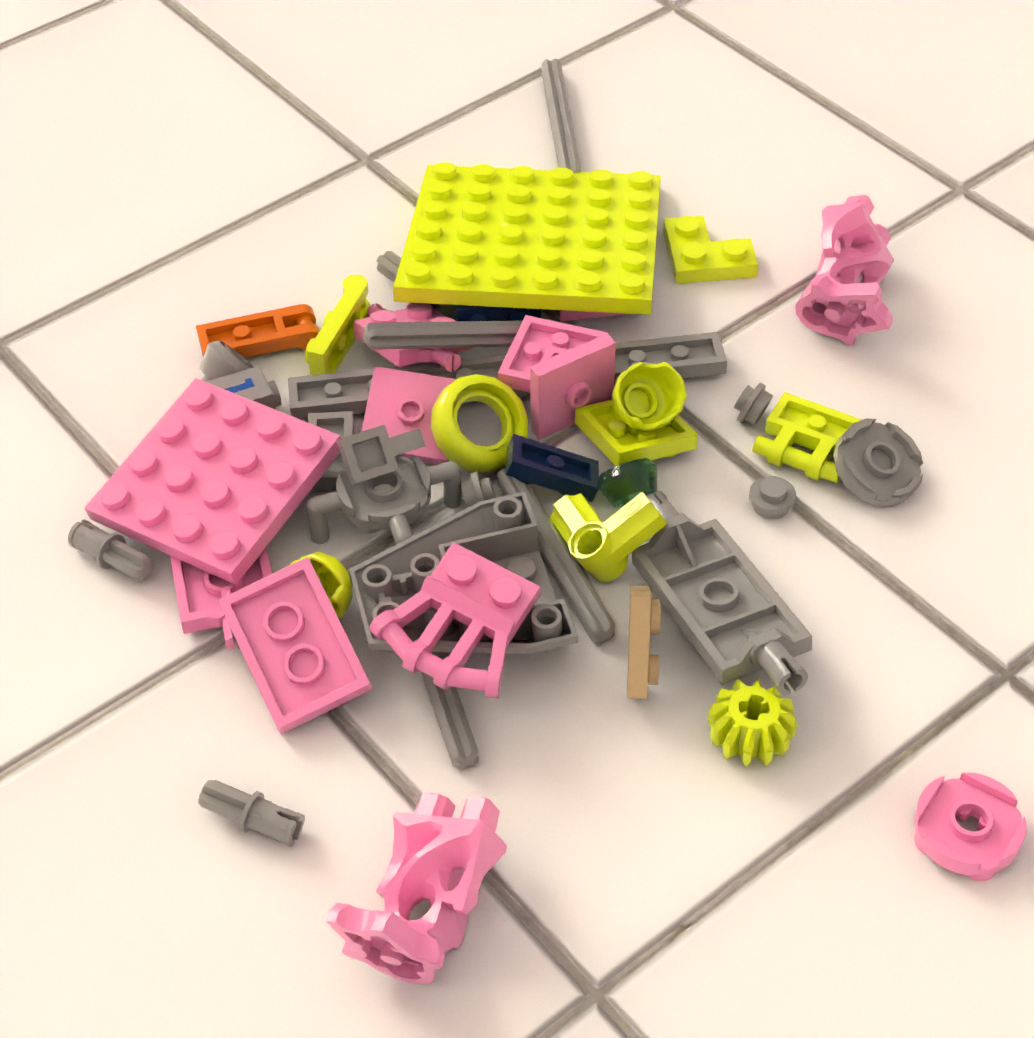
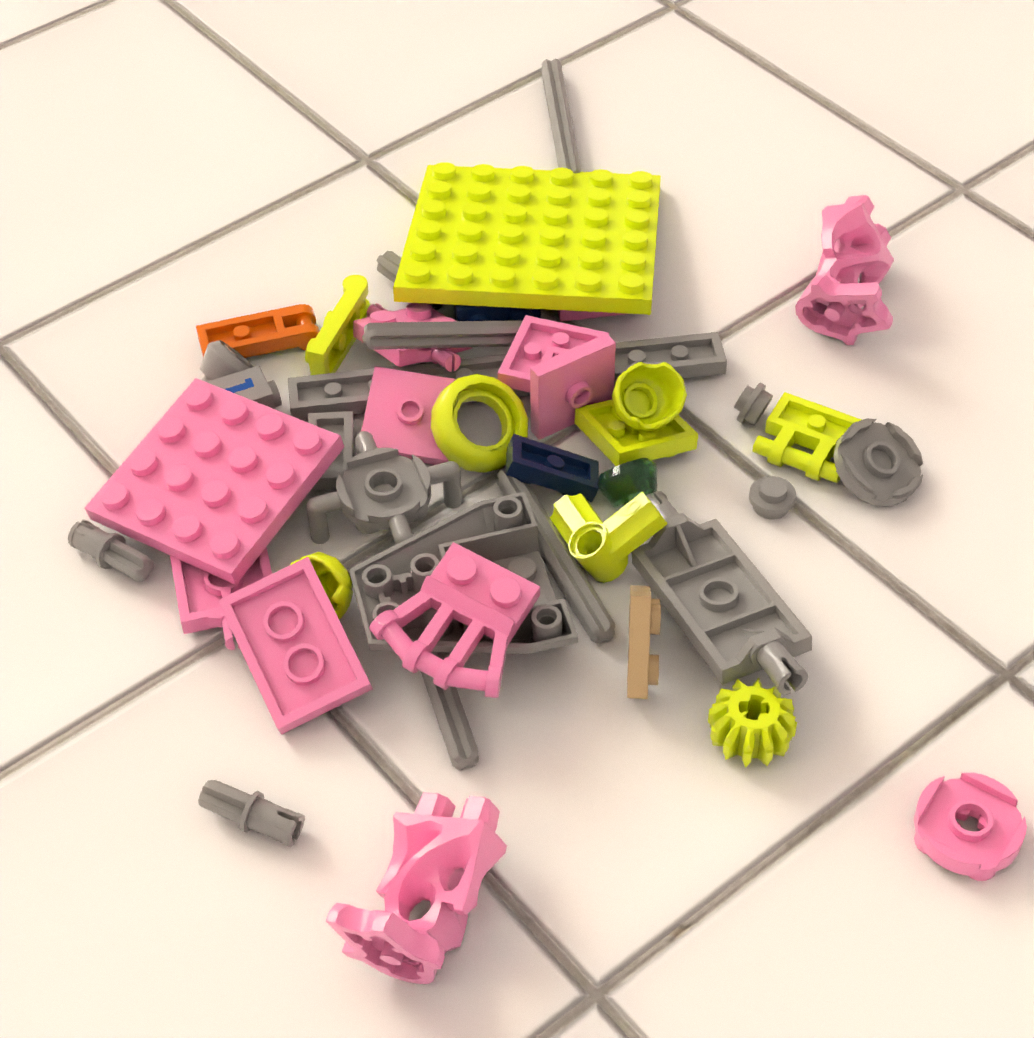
(374, 453): light grey plate -> none
(477, 489): light grey plate -> none
(701, 260): neon yellow plate -> none

